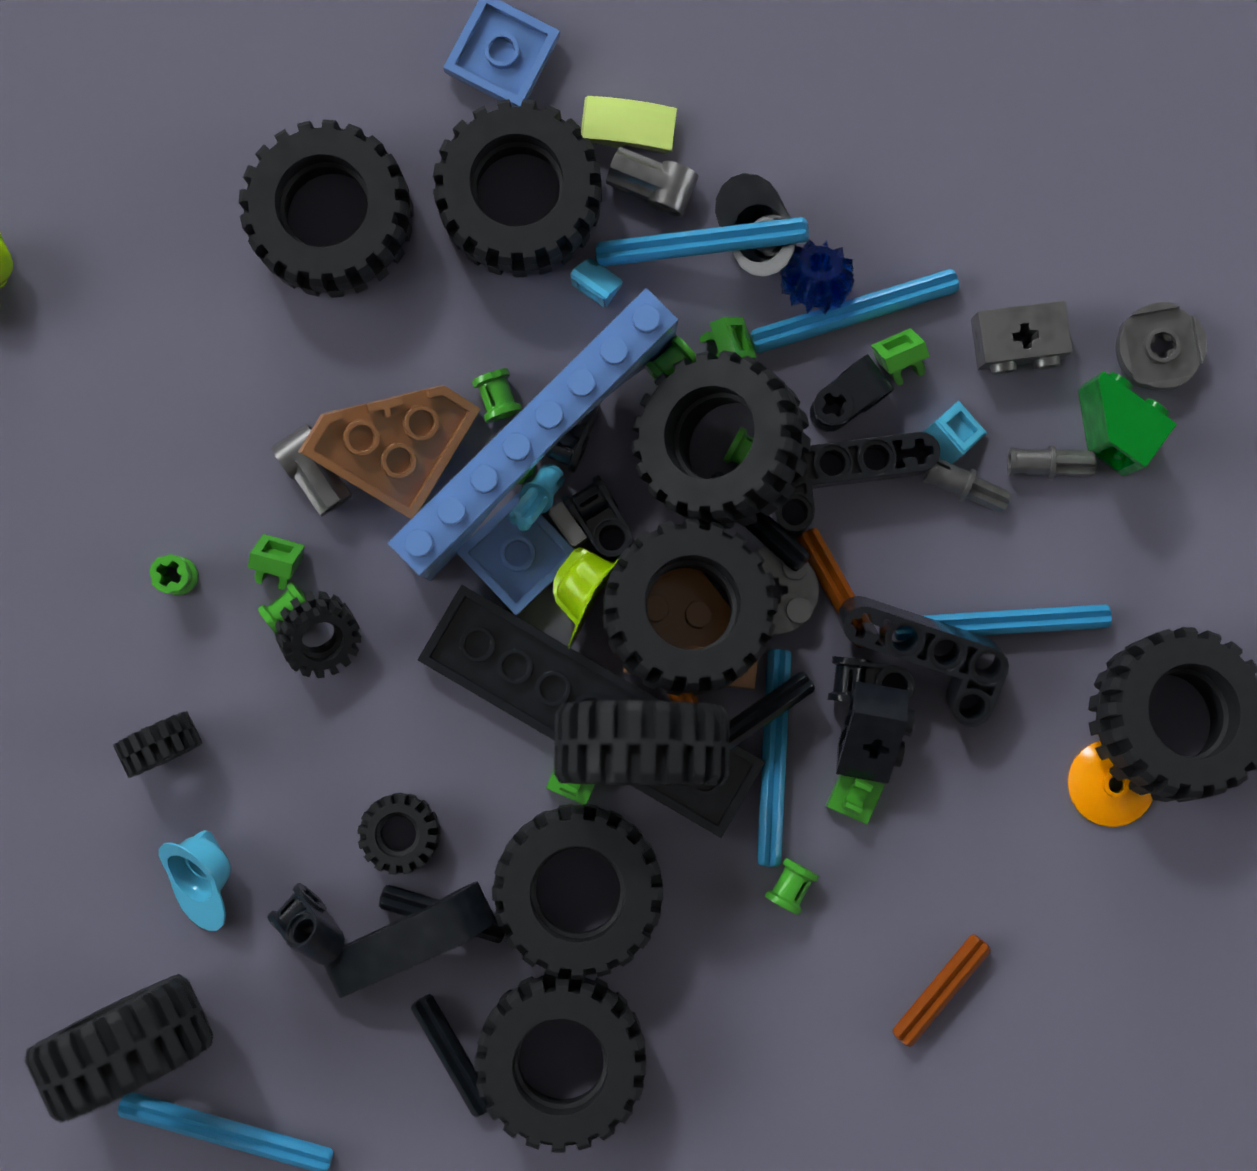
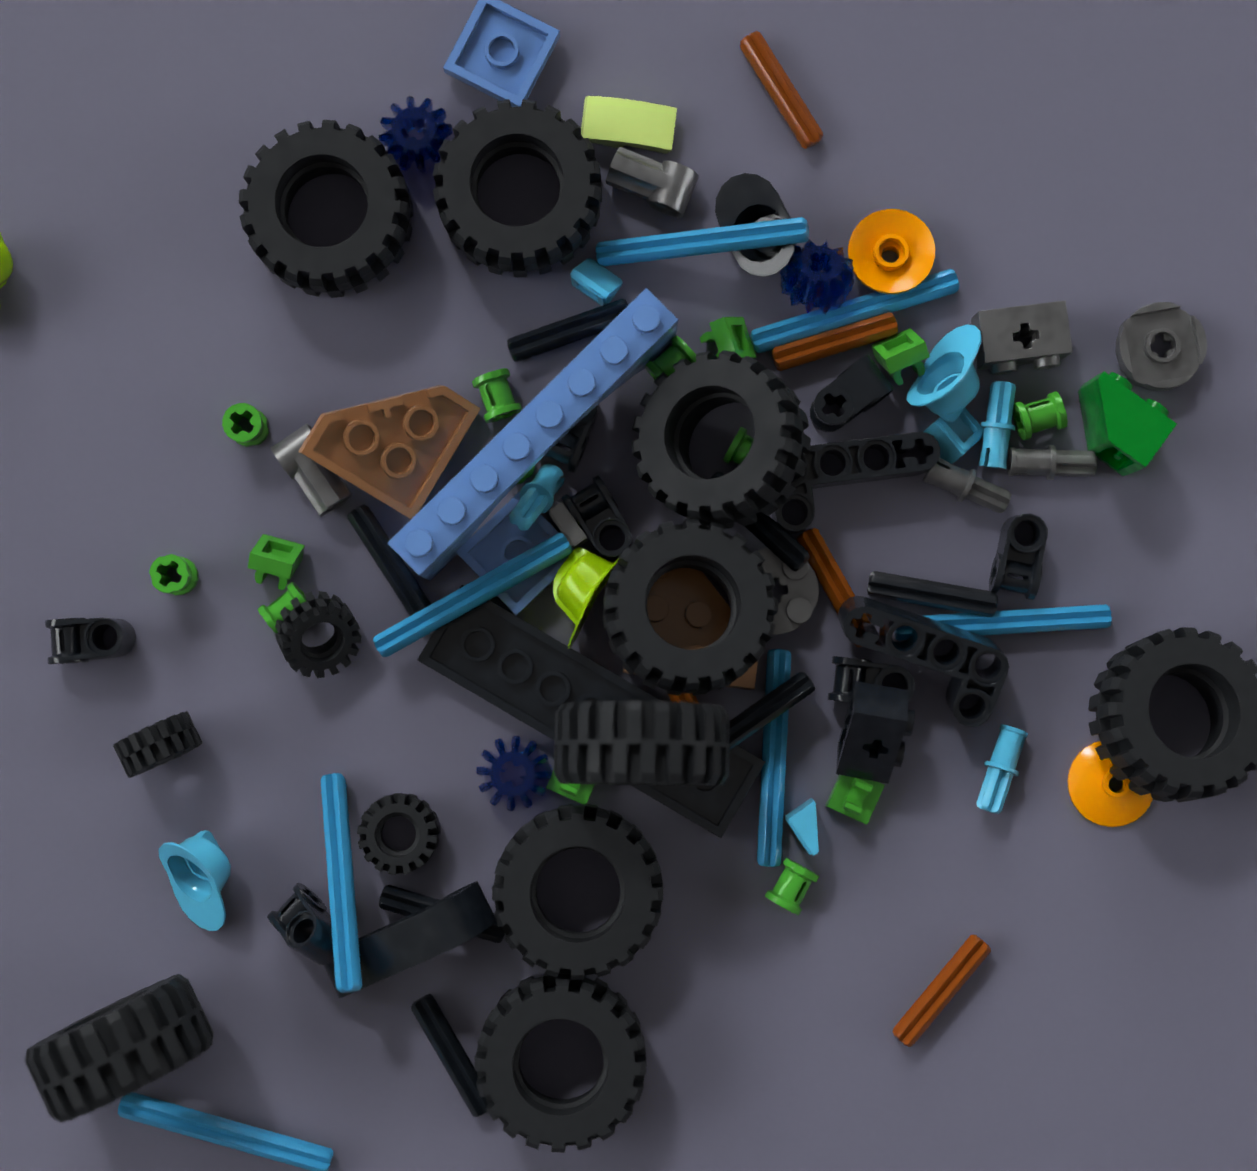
(82, 639): none -> black piece
(234, 430): none -> bright green bush
(341, 883): none -> dark azure axle
(388, 560): none -> black axle
(422, 120): none -> clear blue gear
(472, 595): none -> dark azure axle
(509, 787): none -> clear blue gear
(564, 331): none -> black axle
(781, 89): none -> dark orange axle
(804, 825): none -> medium azure slope
(834, 341): none -> dark orange axle
(895, 232): none -> light orange dish
(932, 594): none -> black axle
(949, 374): none -> medium azure piece
(998, 425): none -> medium azure axle
(1001, 769): none -> medium azure axle
(1019, 559): none -> black piece
(1039, 415): none -> bright green bush

